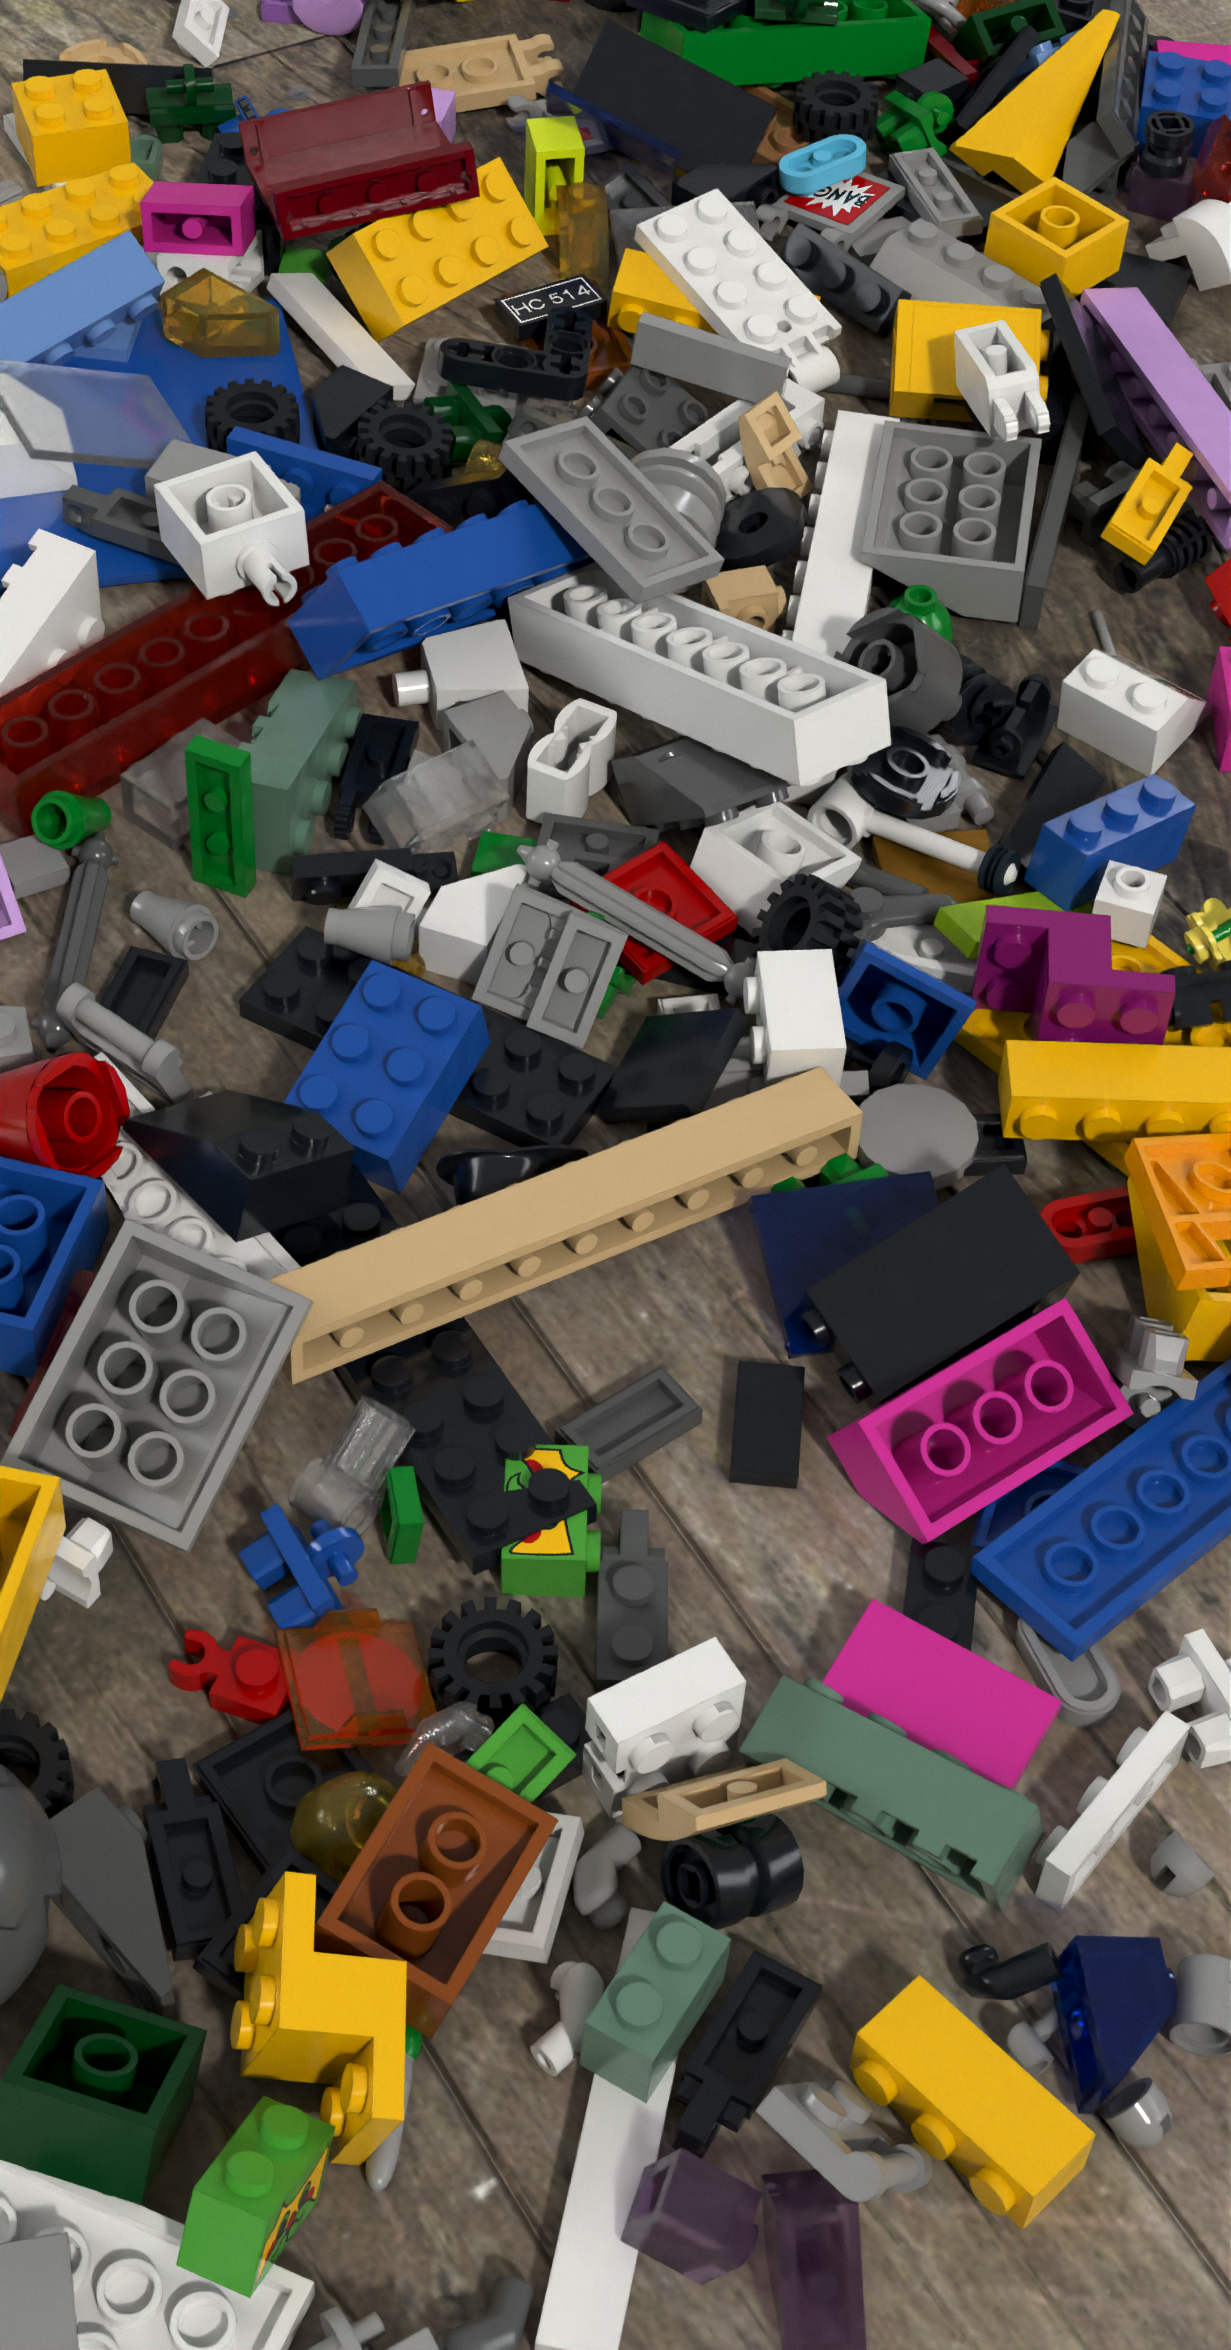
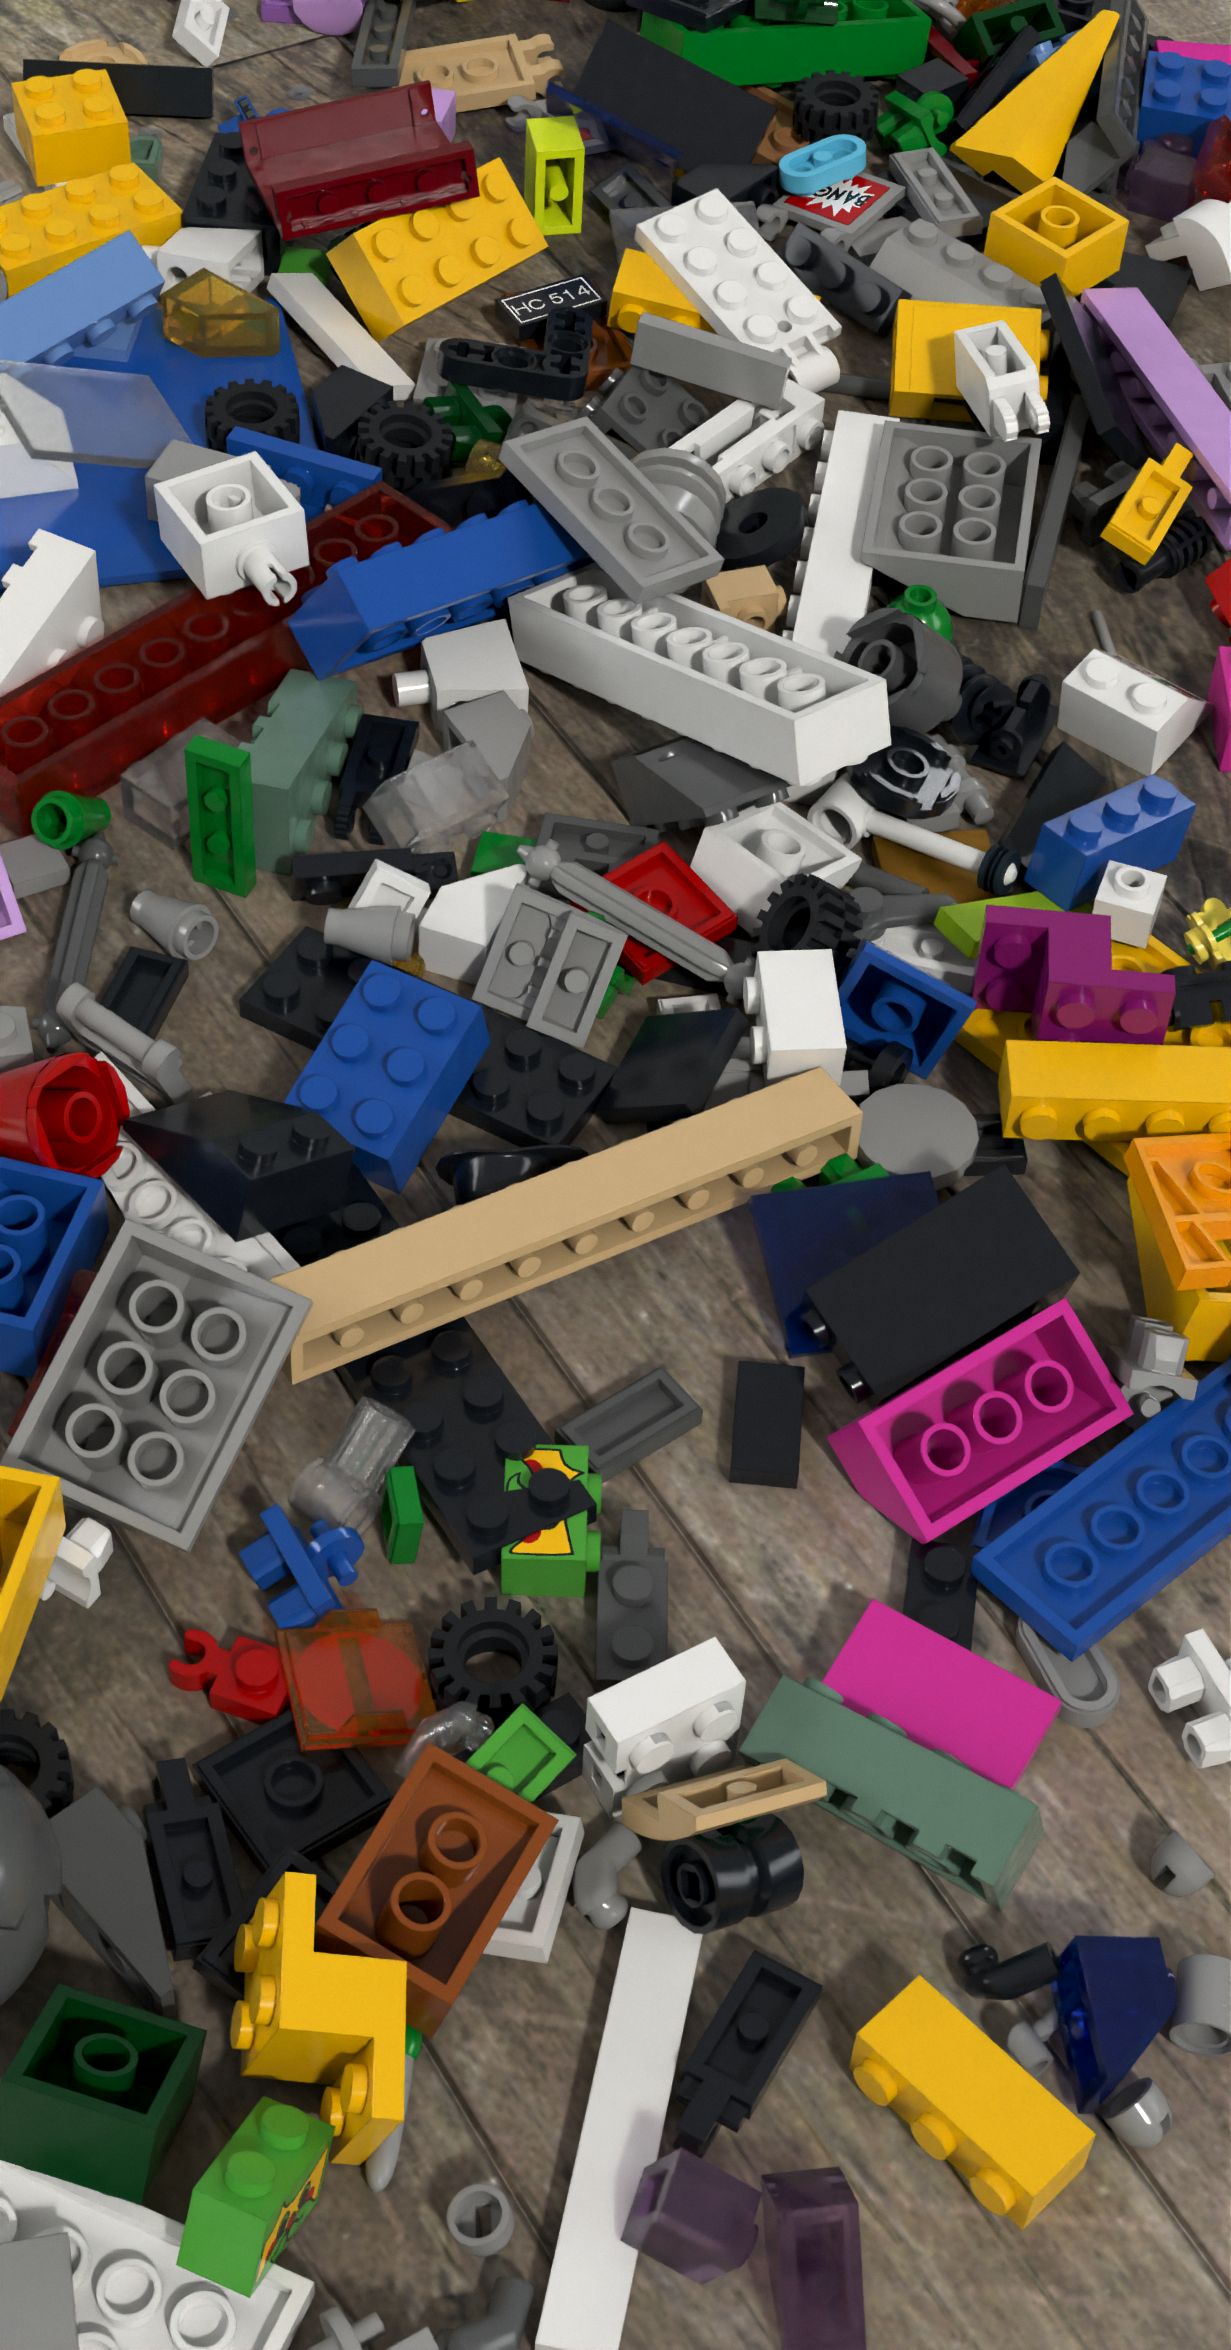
(118, 518): dark grey hinge -> none
(189, 102): dark green hips -> none
(198, 218): dark pink brick -> none
(339, 1818): clear yellow hair -> none
(465, 2220): none -> light grey hinge
(571, 761): white brick -> none
(578, 1991): white arm -> none
(582, 233): clear yellow slope -> none
(654, 2001): sand green brick -> none
(766, 442): tan slope -> none
(836, 2136): light grey plate -> none
(1091, 1224): red plate -> none
(1109, 1809): white plate -> none
(1167, 137): black wheel -> none

